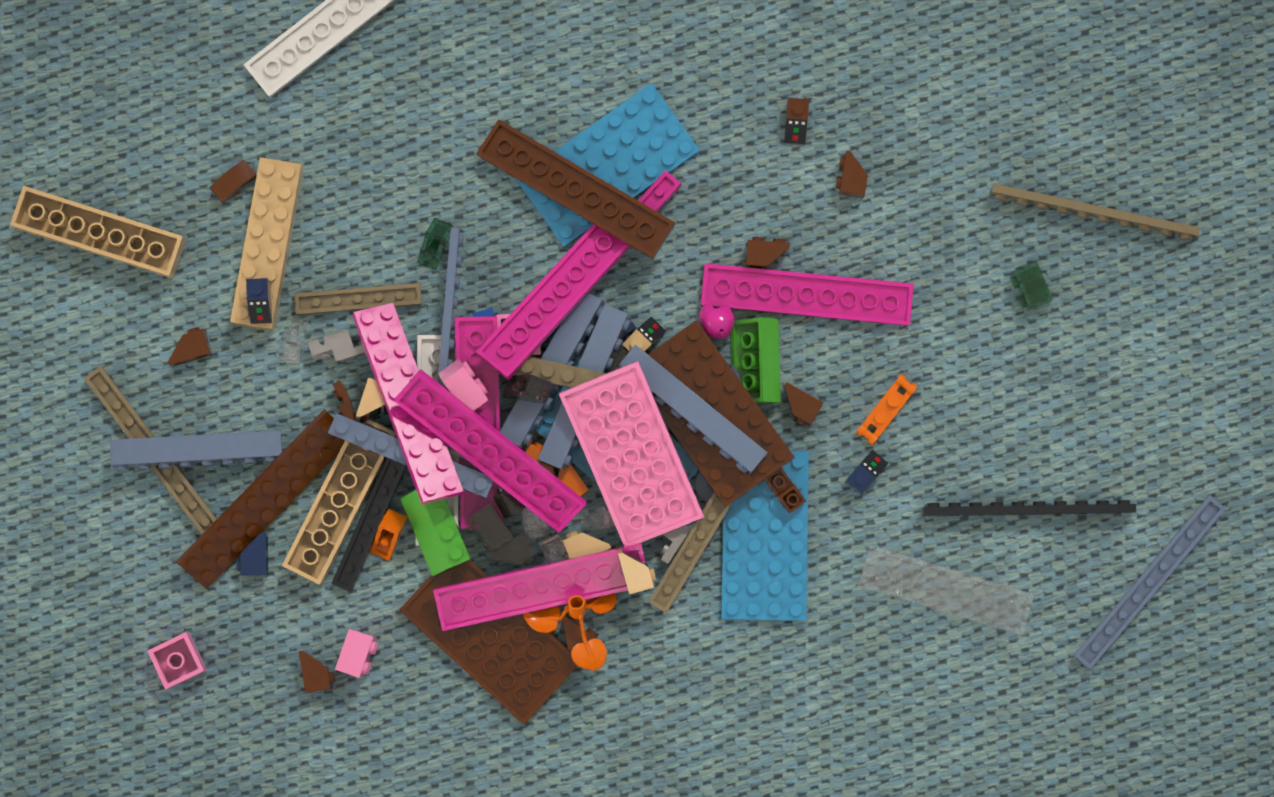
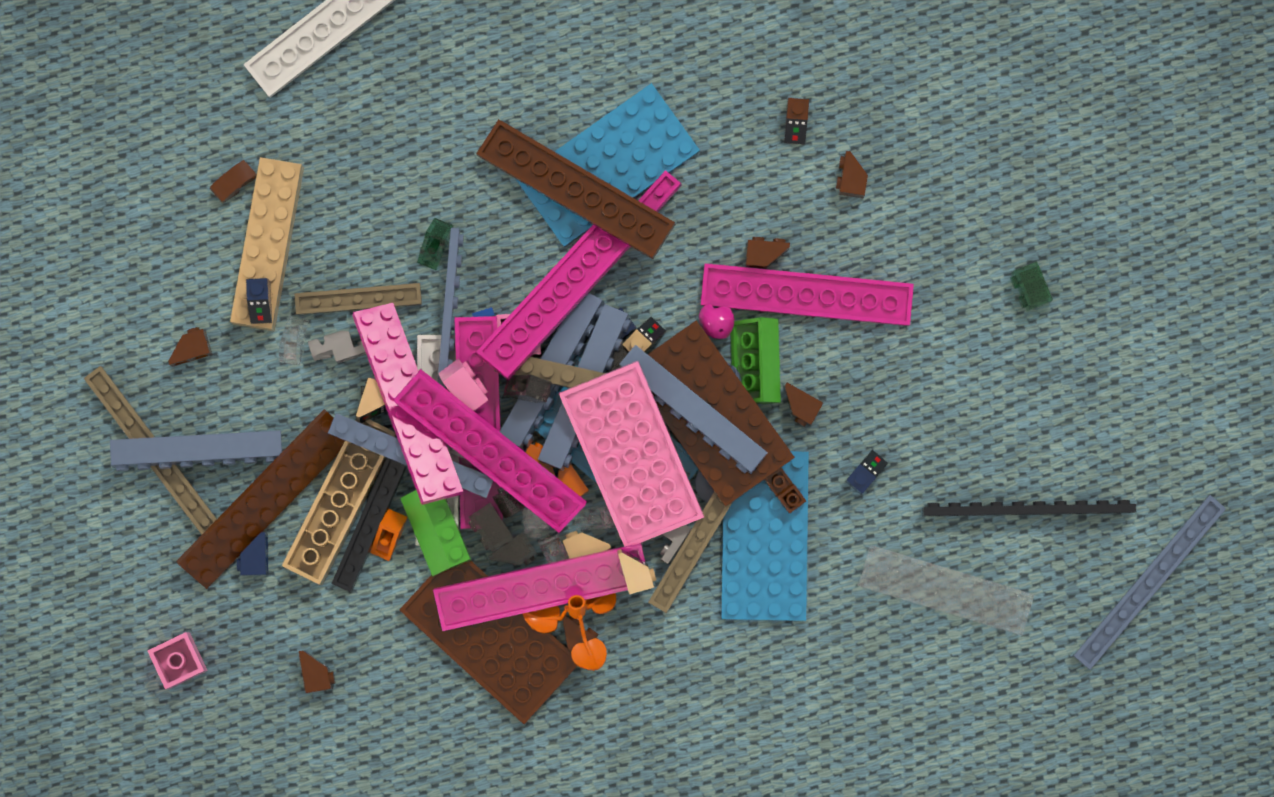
(98, 232): tan brick -> none
(346, 408): reddish brown slope -> none
(357, 653): bright pink brick -> none
(886, 409): orange plate -> none
(1104, 214): dark tan plate -> none

